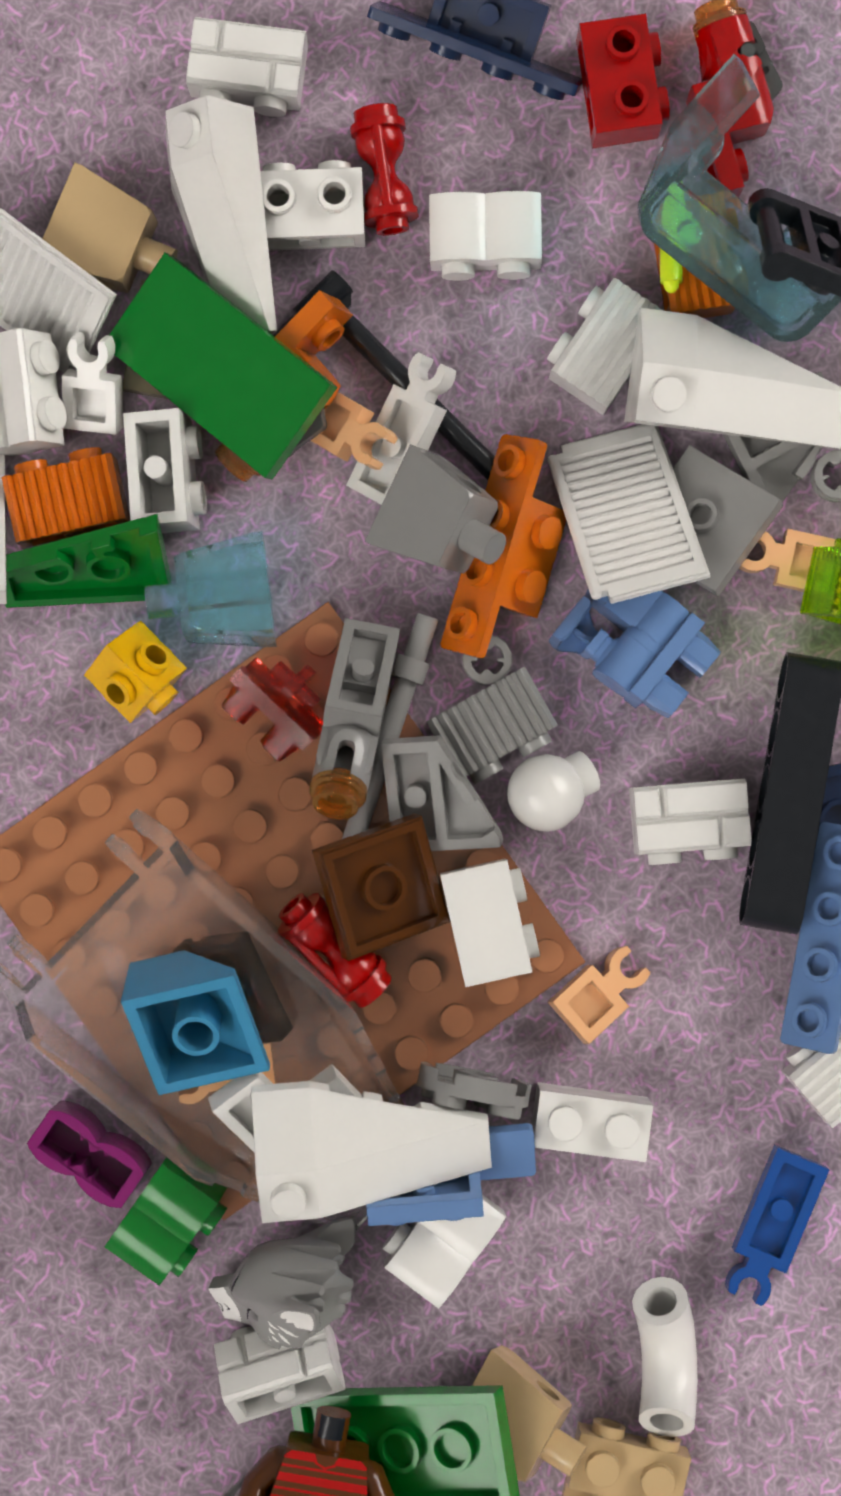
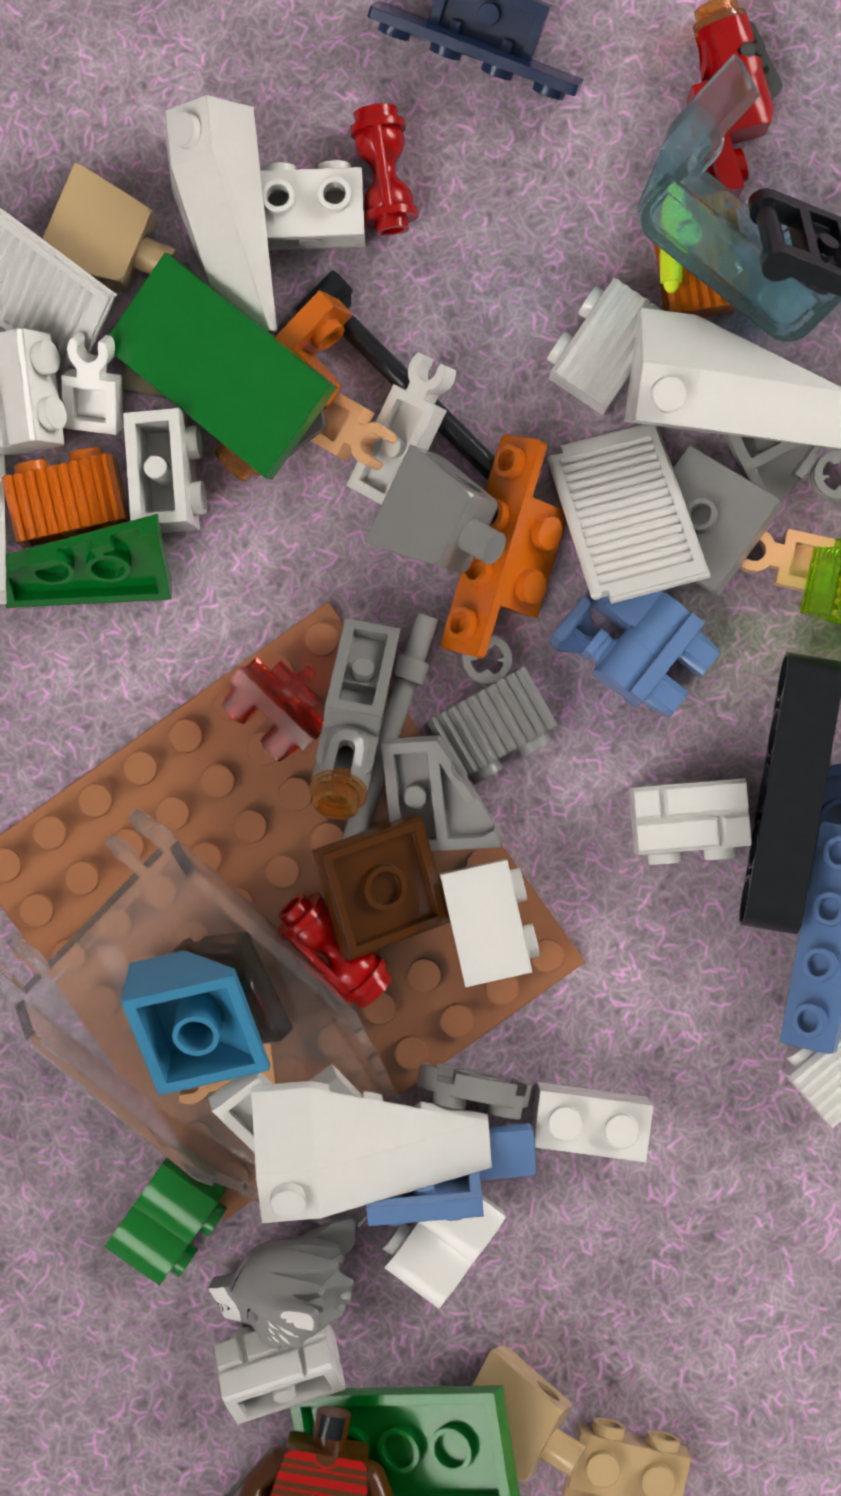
(77, 1145): magenta brick -> none
(136, 672): yellow brick -> none
(220, 594): clear light blue torso -> none
(248, 64): white brick -> none
(485, 233): white brick -> none
(551, 790): white piece -> none
(593, 998): light nougat plate -> none
(620, 80): red brick -> none
(667, 1357): white cylinder -> none
(775, 1219): blue plate -> none

